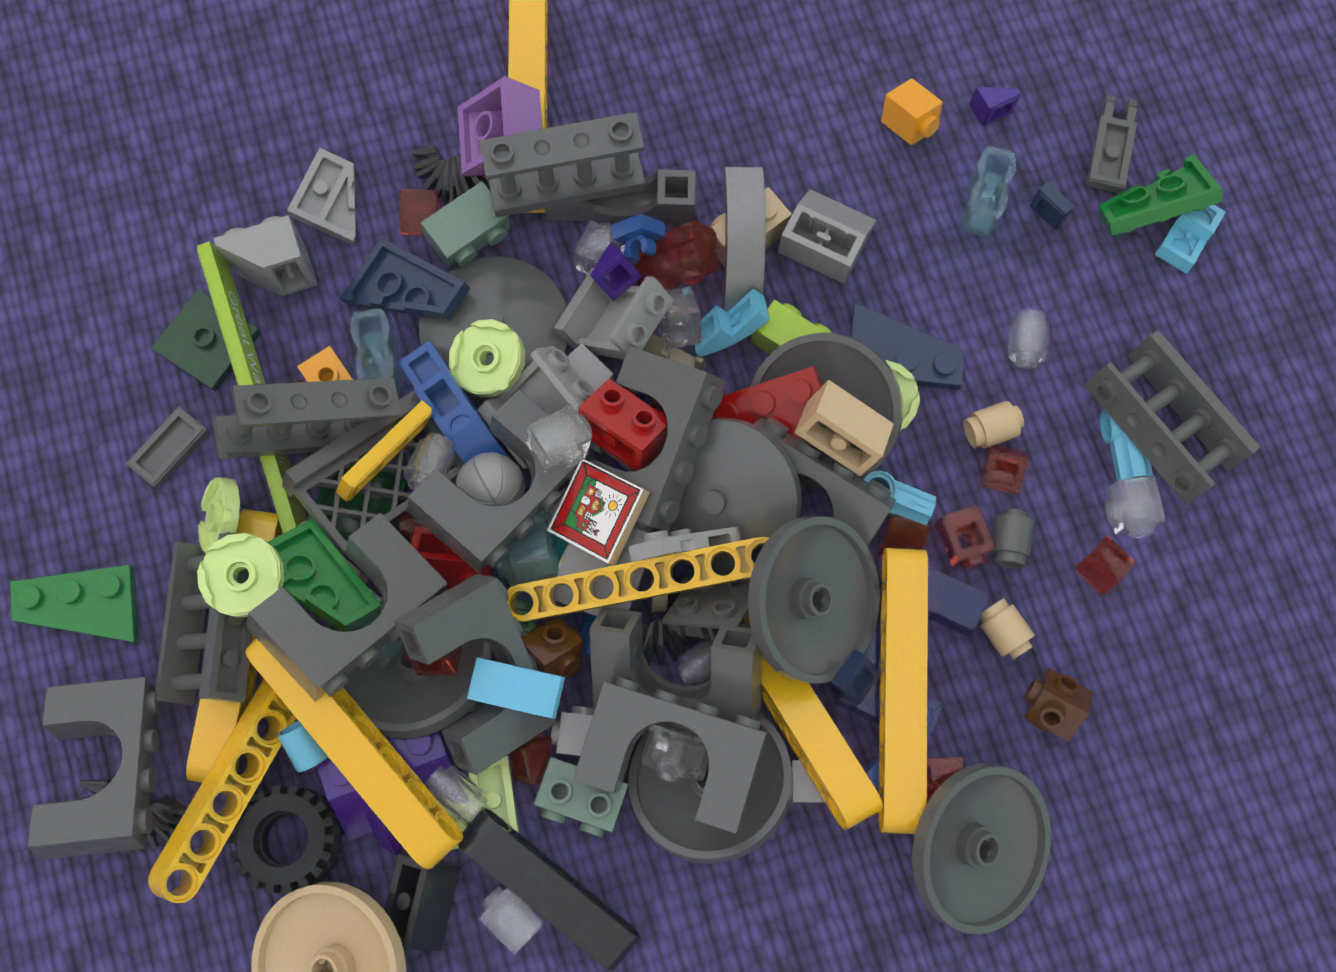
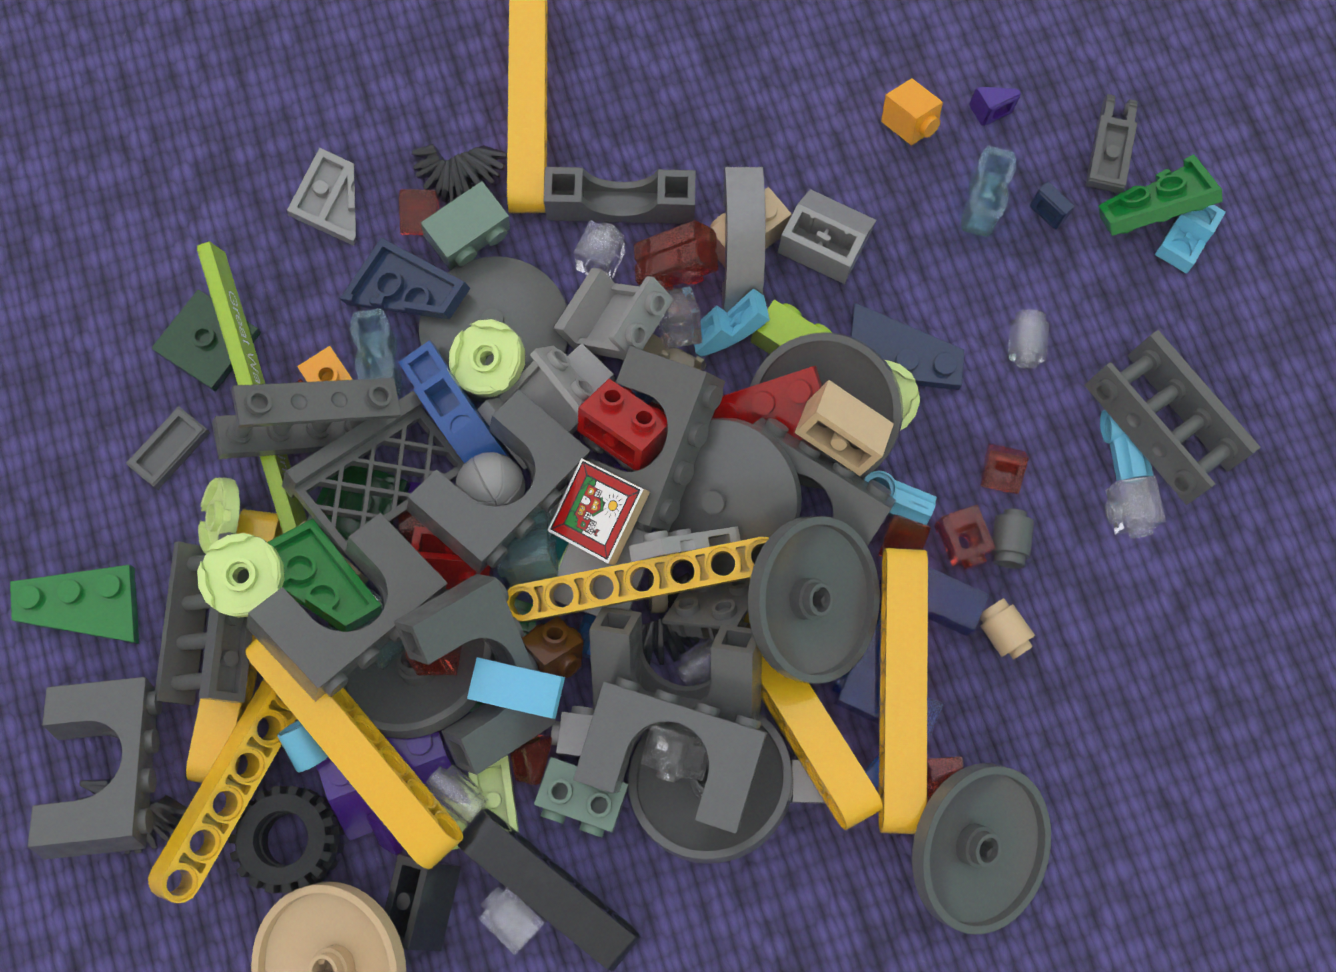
(269, 255): light grey slope -> none
(384, 451): yellow tile -> none
(430, 454): clear brick -> none
(495, 112): medium lavender slope -> none
(559, 439): clear brick -> none
(564, 164): dark grey fence -> none
(614, 272): dark purple slope -> none
(636, 233): blue tile -> none
(856, 677): dark blue tile -> none
(993, 425): tan brick -> none
(1057, 704): reddish brown brick -> none
(1105, 565): clear red slope -> none

